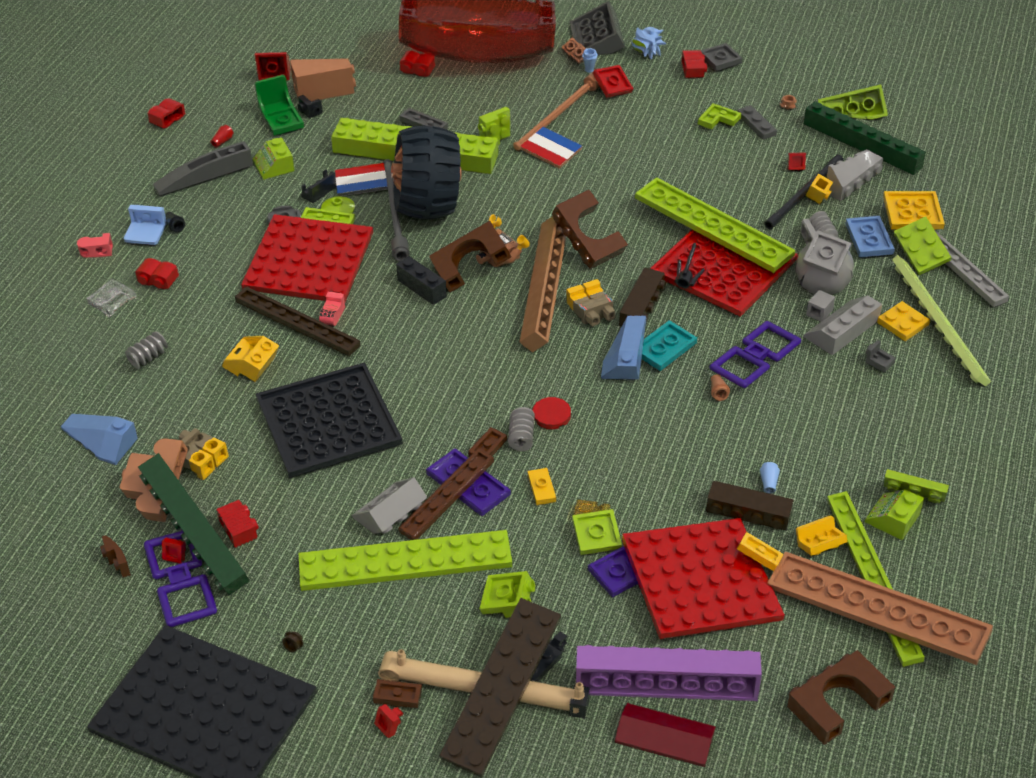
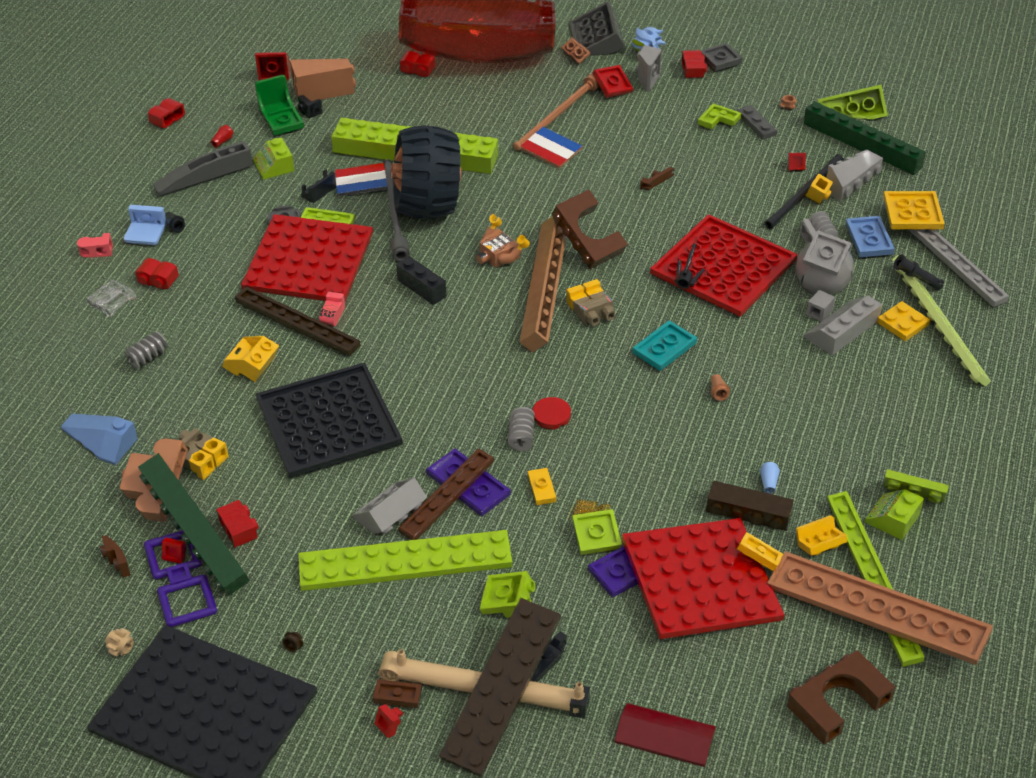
(119, 642): none -> tan gear
(339, 204): lime dish -> none
(417, 118): dark grey plate -> none
(482, 238): reddish brown arch -> none
(489, 442): reddish brown plate -> none
(495, 124): lime plate -> none
(589, 58): light blue cone -> none
(625, 354): medium blue wedge -> none
(643, 295): dark brown brick -> none
(649, 66): none -> light grey slope
(656, 178): none -> reddish brown piece
(669, 672): medium lavender brick -> none
(715, 225): lime plate -> none
(755, 354): dark purple bar -> none
(878, 357): dark grey bracket -> none
(912, 268): none -> black pin
(922, 245): lime plate -> none

